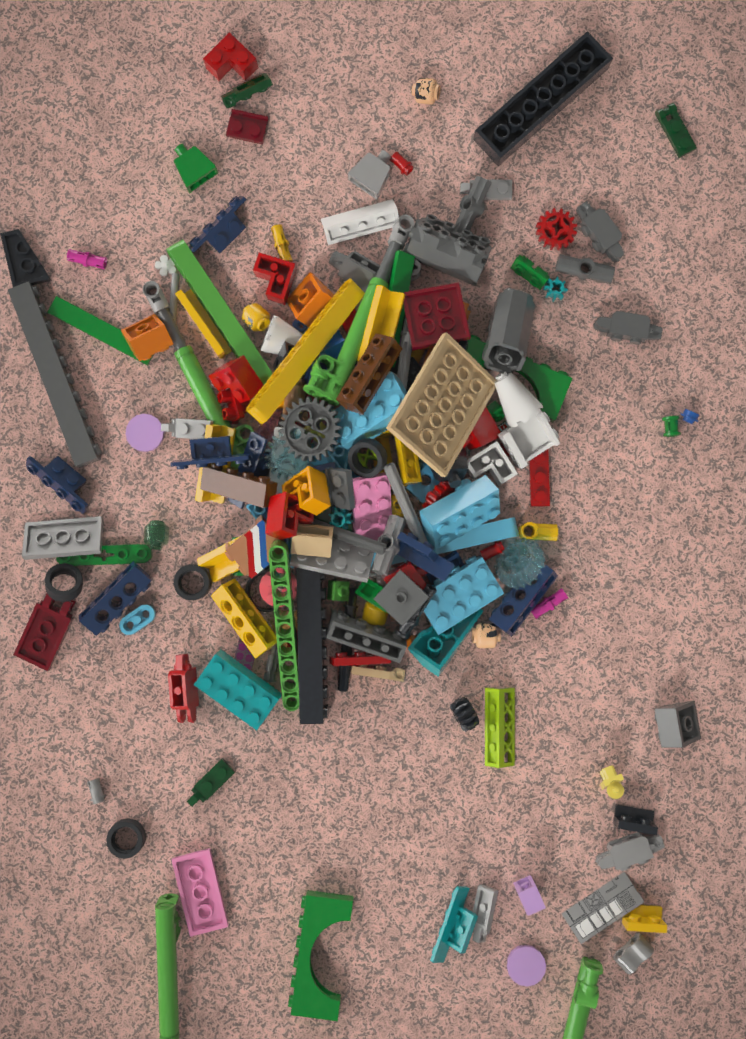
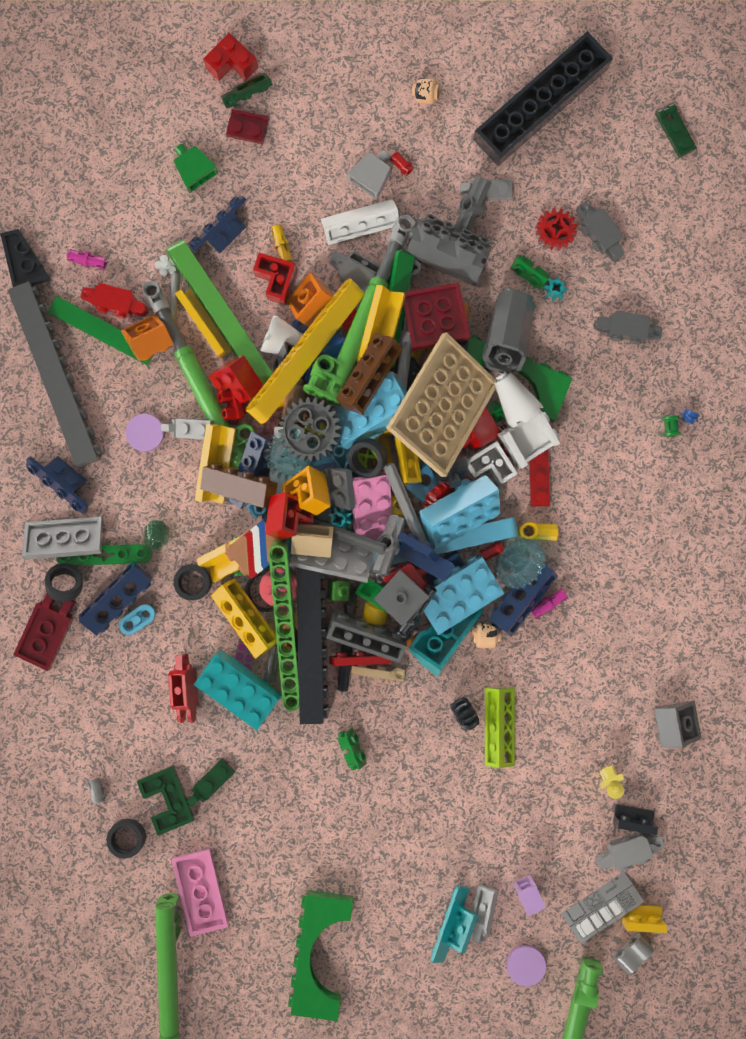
(114, 300): none -> red hinge
(178, 810): none -> dark green plate
(210, 450): dark blue bracket -> none
(256, 317): yellow head -> none
(355, 757): none -> green hinge
(597, 271): dark grey piece -> none

